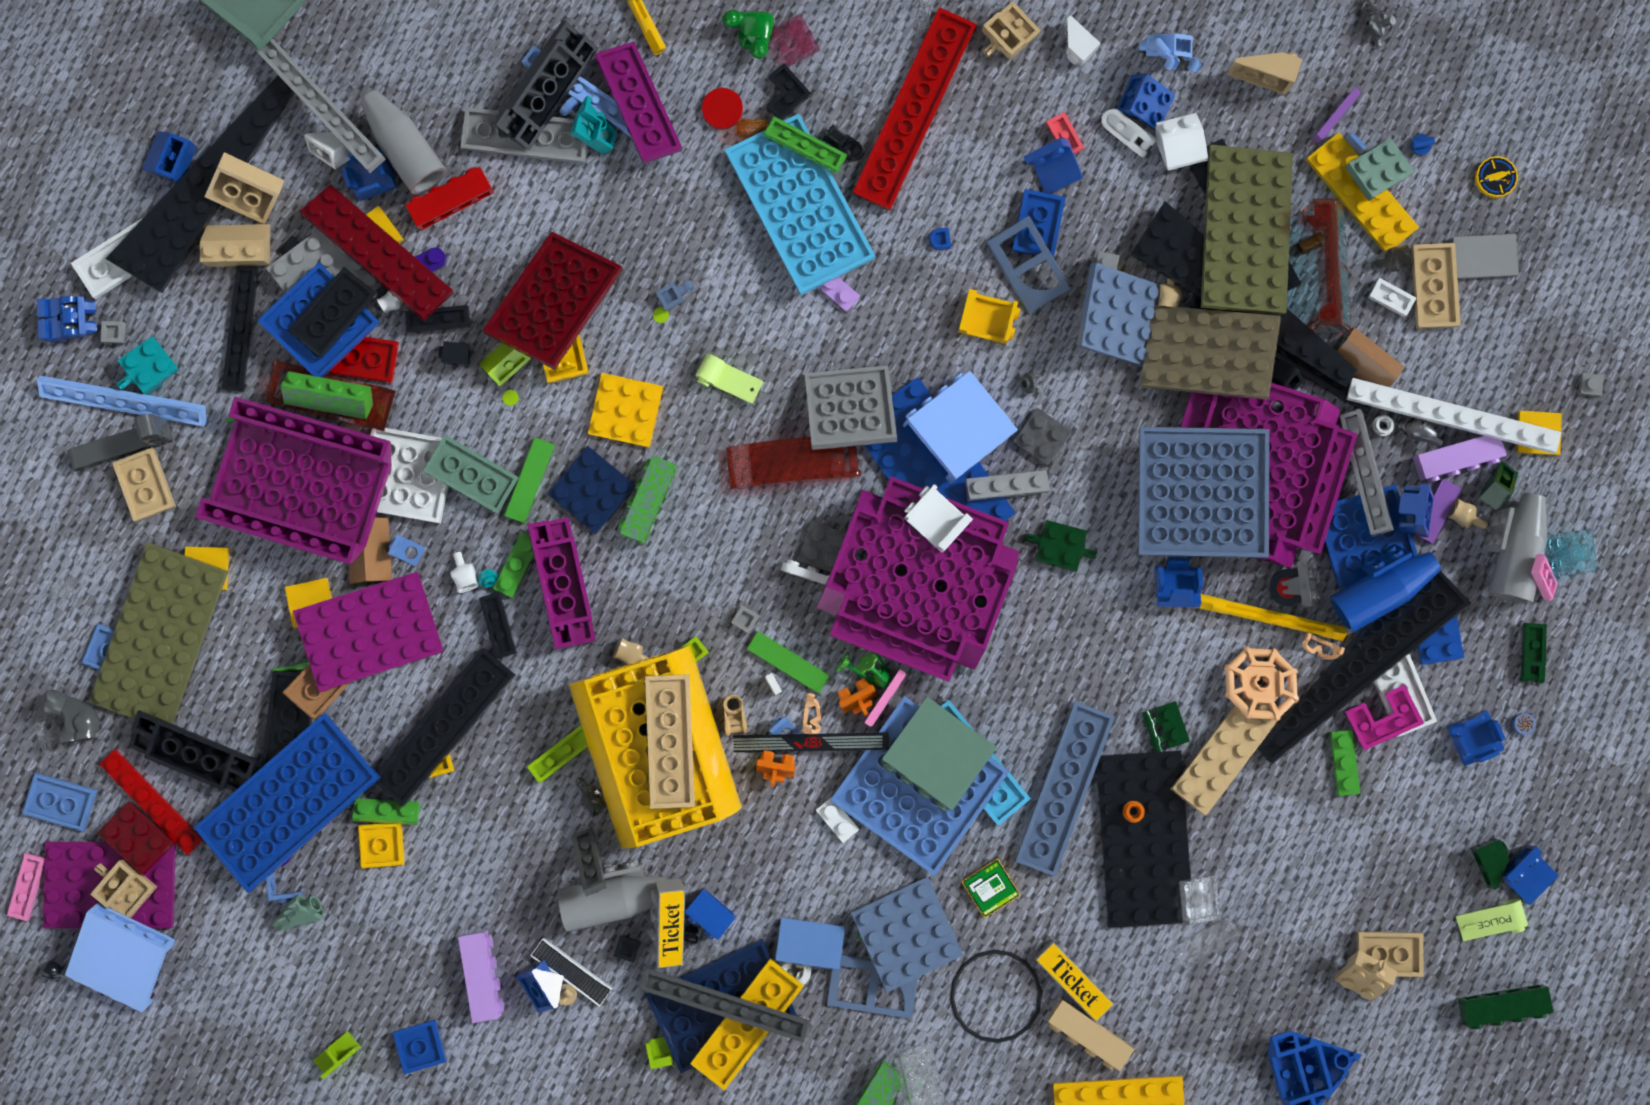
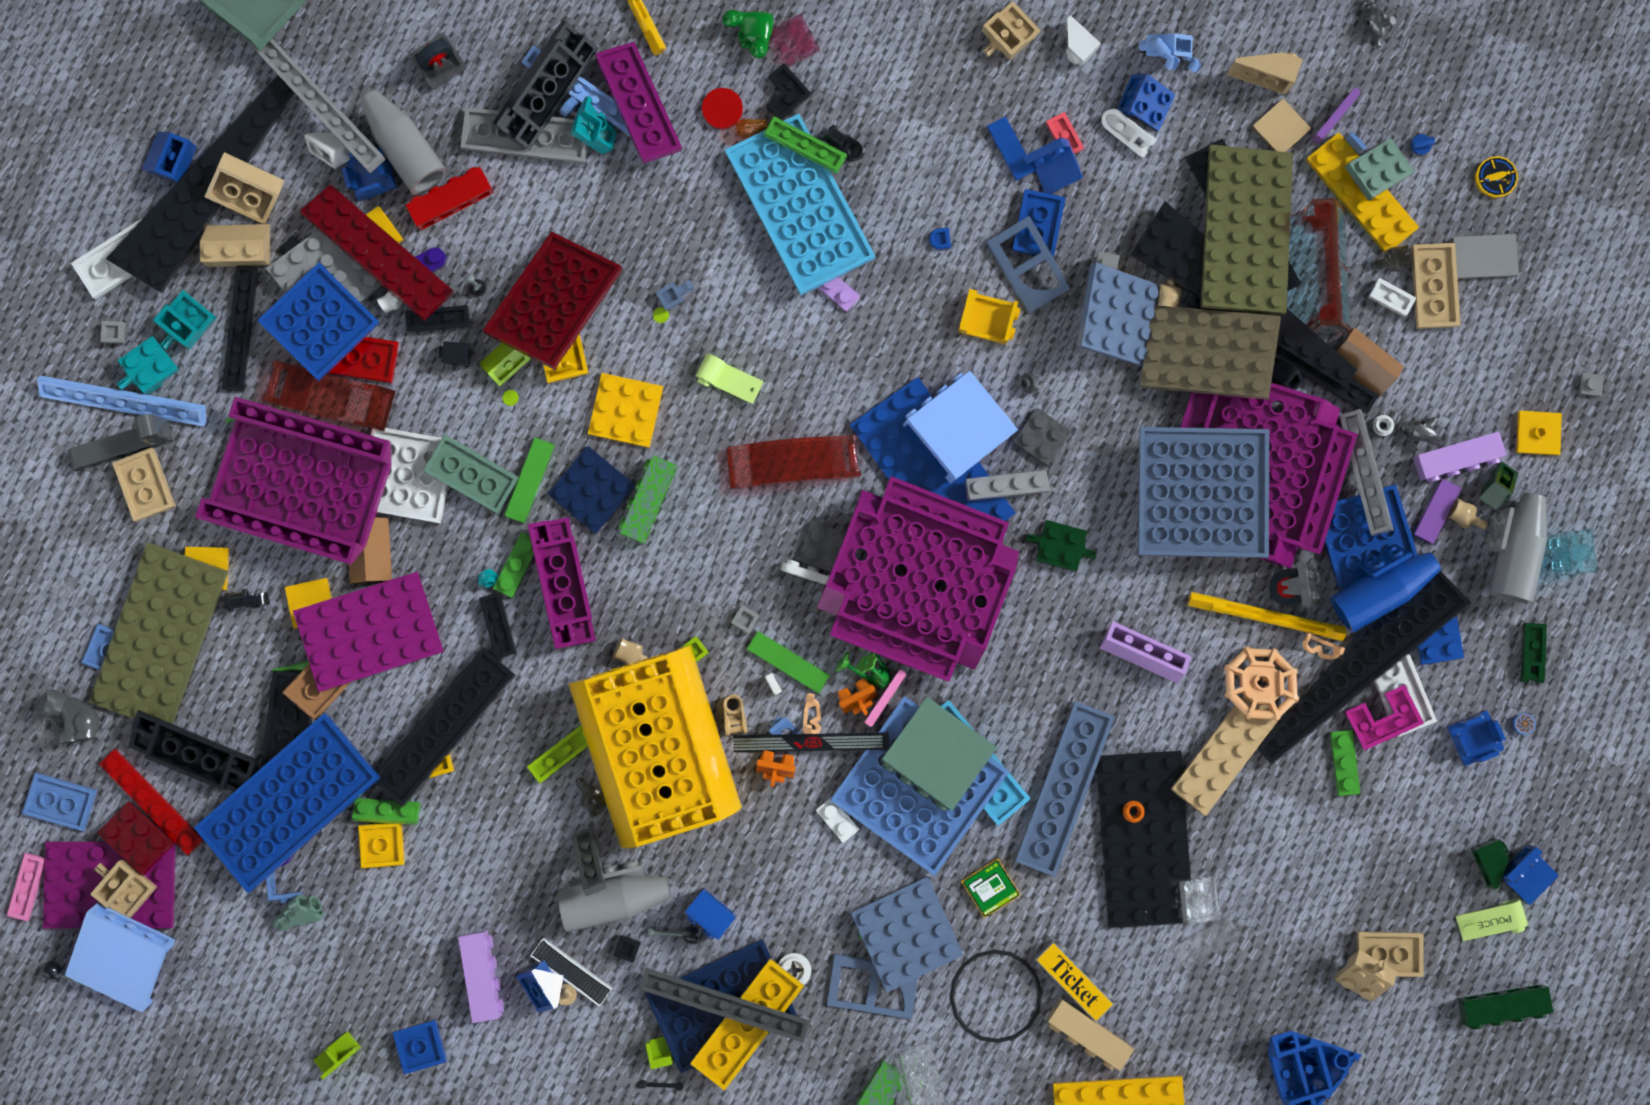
(64, 318): blue hips -> none
(184, 320): none -> teal plate
(245, 599): none -> black connector
(327, 395): bright green brick -> none
(333, 312): black tile -> none
(398, 547): medium blue bracket -> none
(438, 61): none -> plate
(463, 575): white piece -> none
(475, 285): none -> black hinge
(668, 923): brick -> none
(670, 741): tan plate -> none
(678, 1086): none -> black hinge
(810, 944): medium blue tile -> none
(850, 407): light grey plate -> none
(914, 109): red plate -> none
(936, 518): white panel -> none
(1010, 148): none -> blue tile
(1145, 652): none -> lavender brick
(1171, 724): dark green plate -> none
(1178, 583): blue panel -> none
(1181, 141): white slope -> none
(1281, 127): none -> tan tile
(1312, 242): reddish brown pin -> none
(1417, 506): blue panel -> none
(1453, 415): white plate -> none
(1544, 577): bright pink tile -> none

